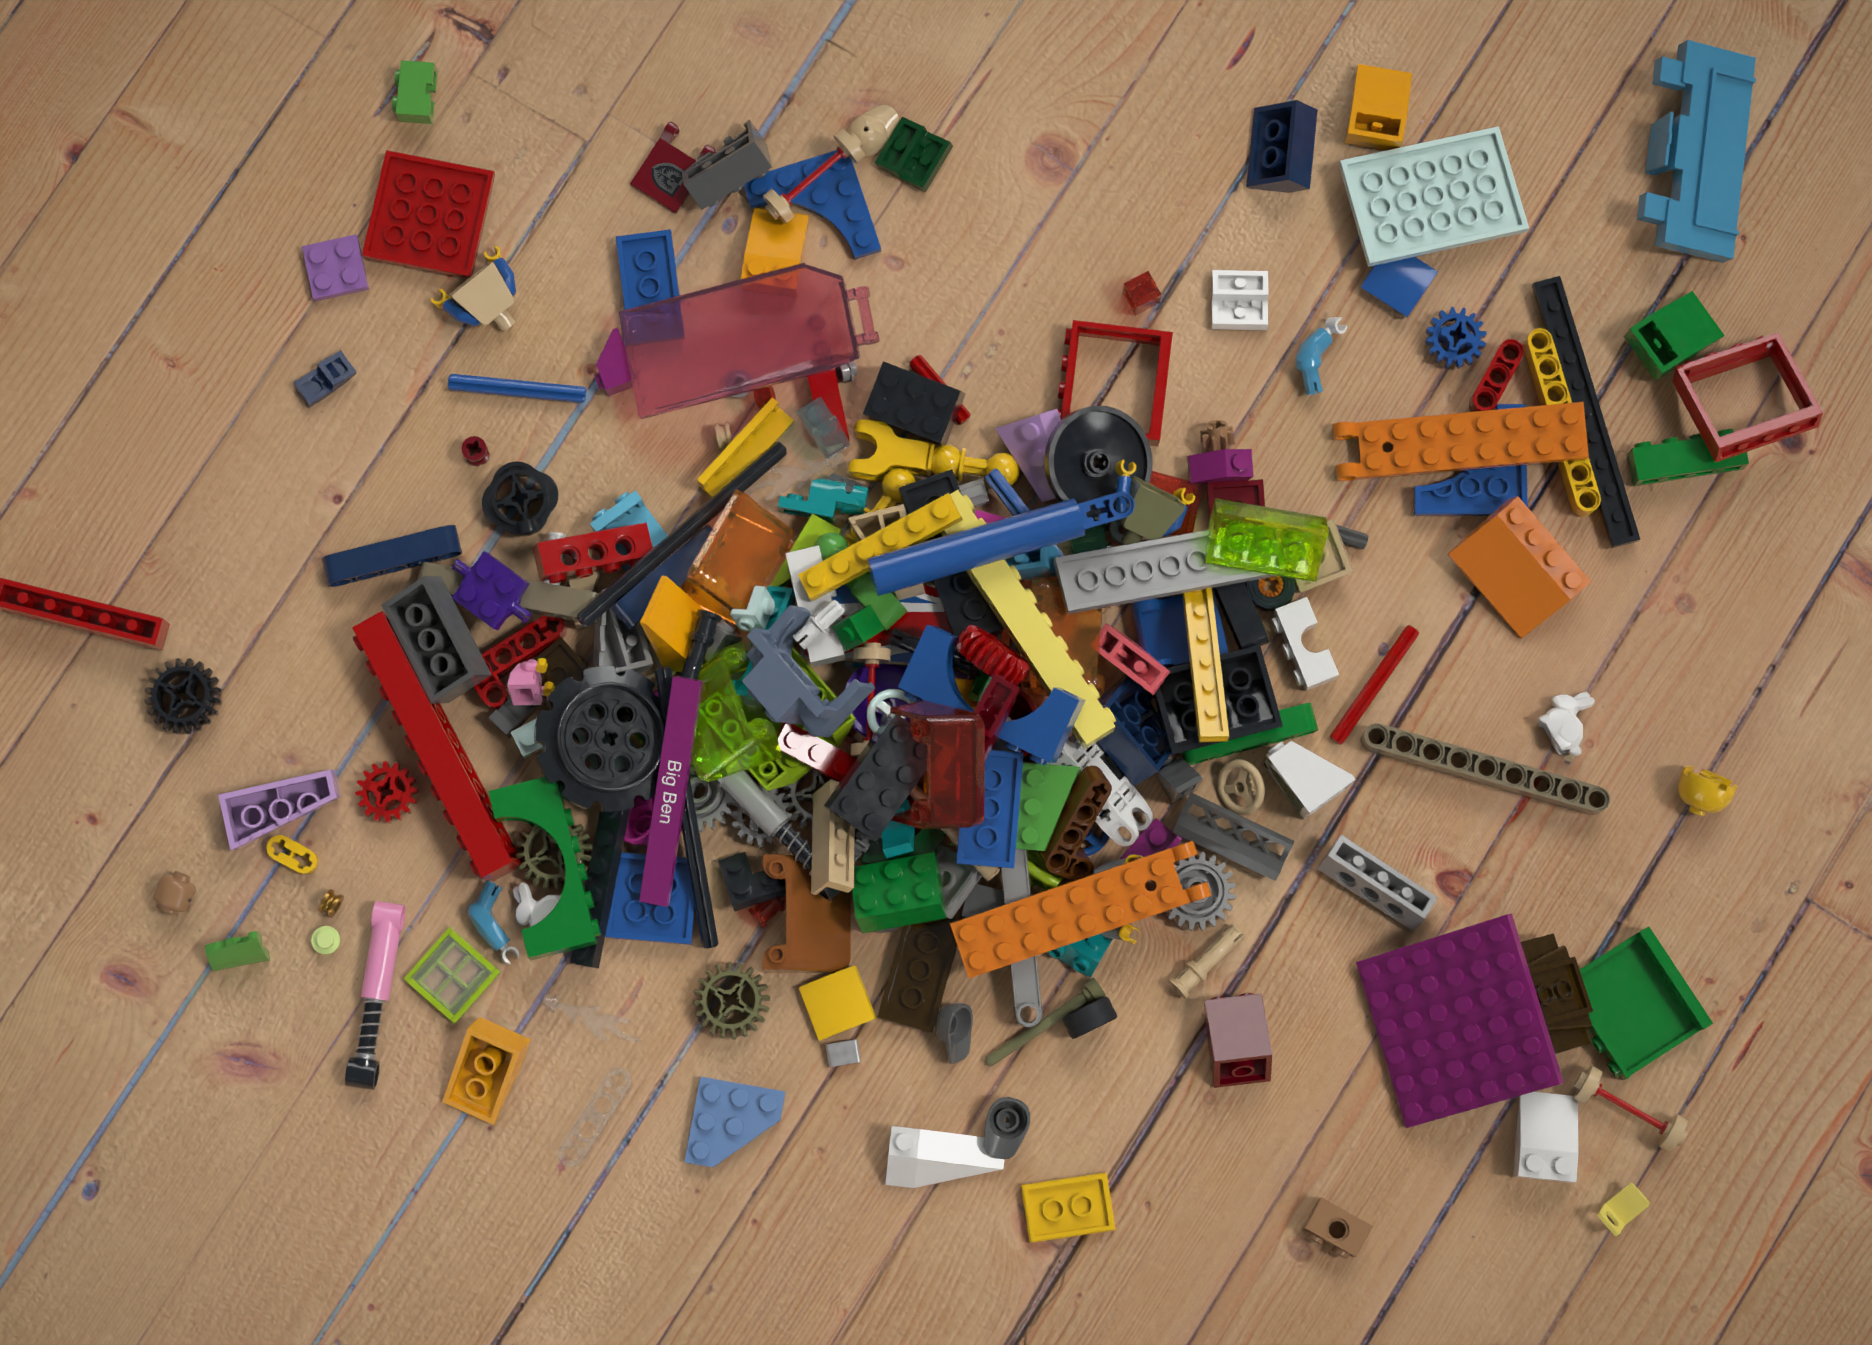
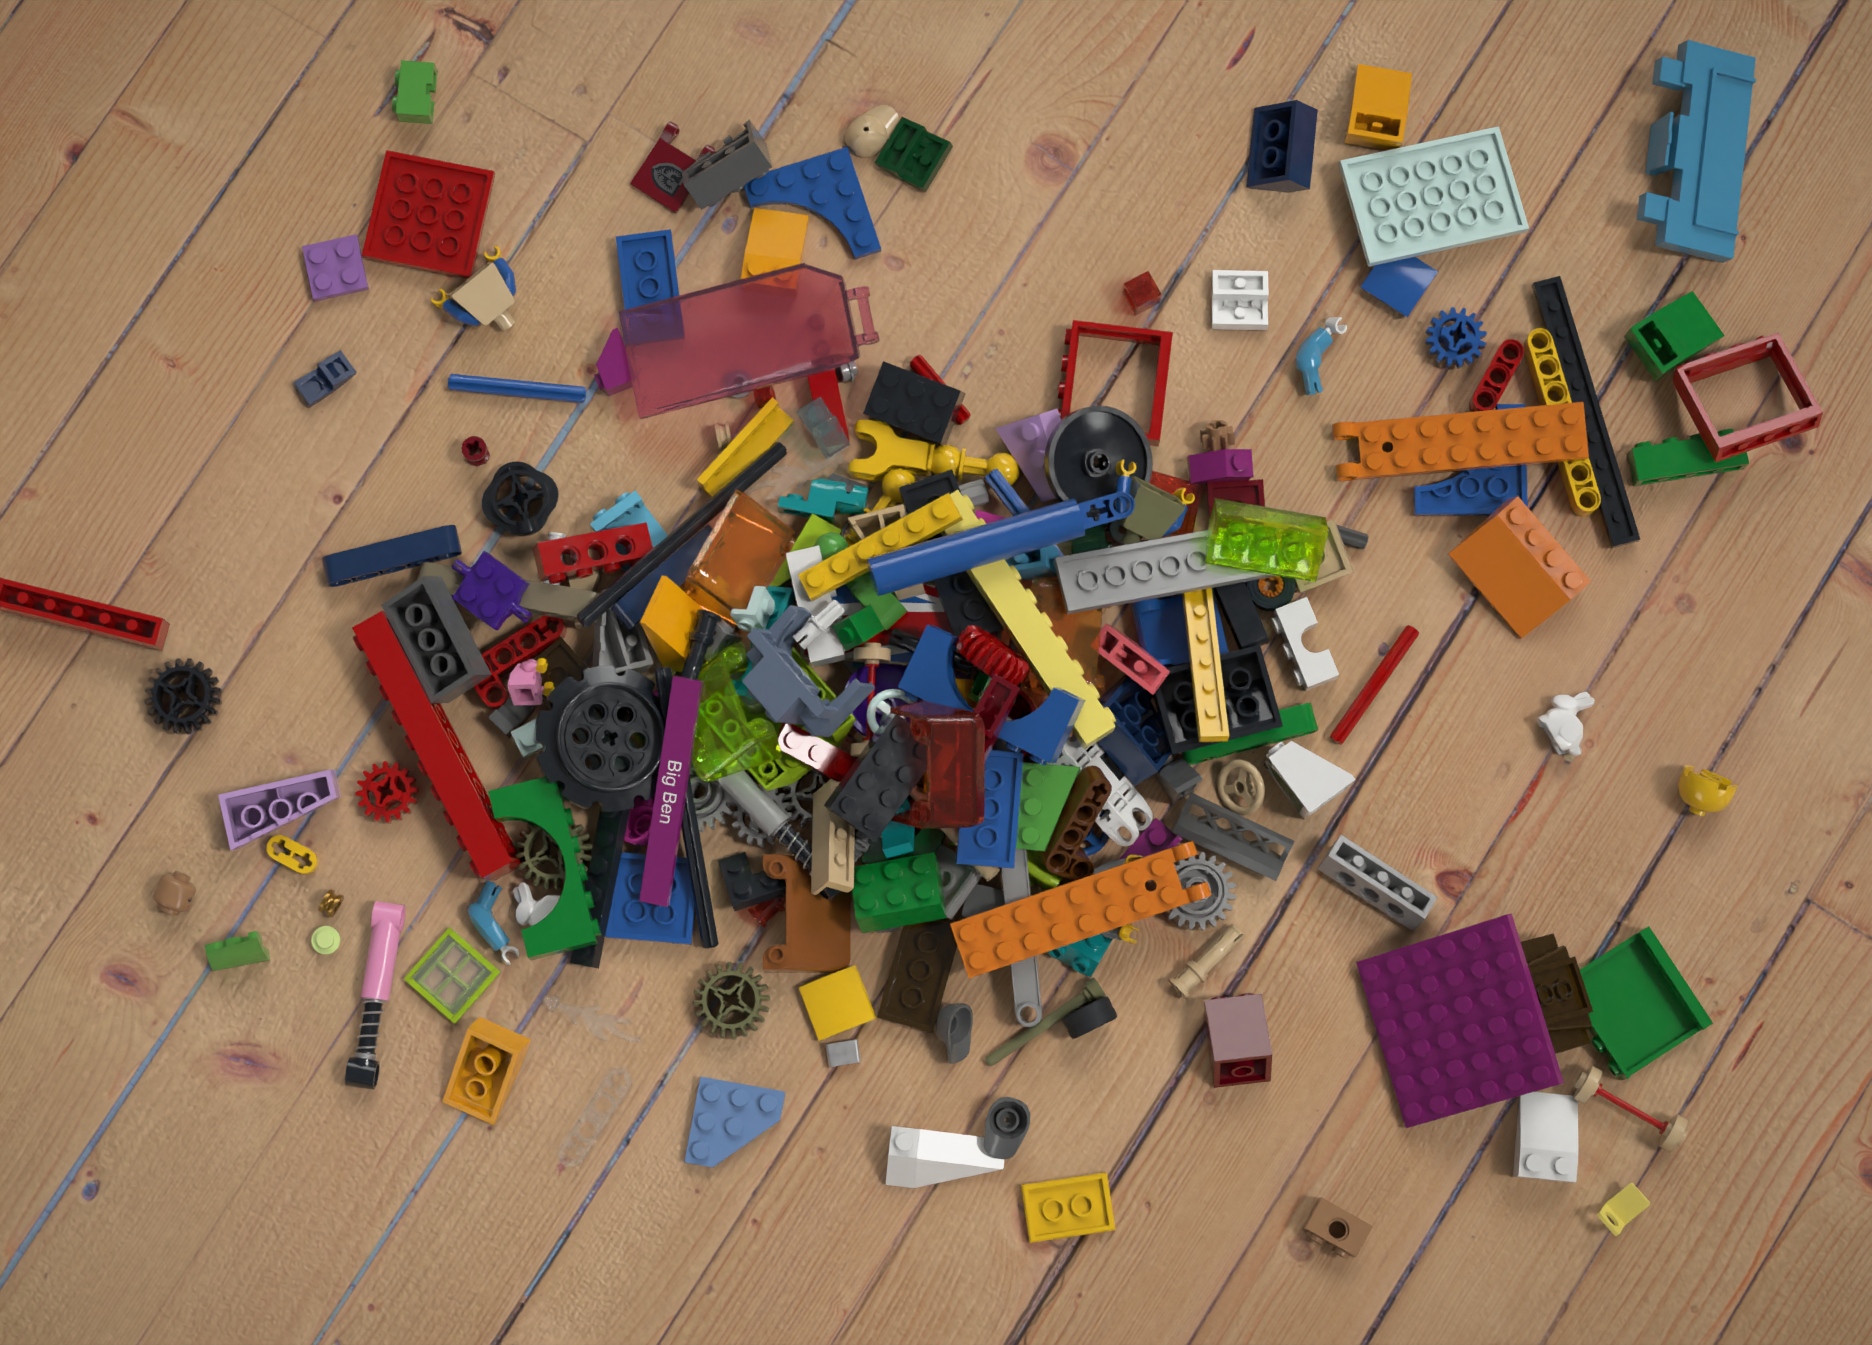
(848, 146): tan axle -> none
(1498, 765): dark tan beam -> none

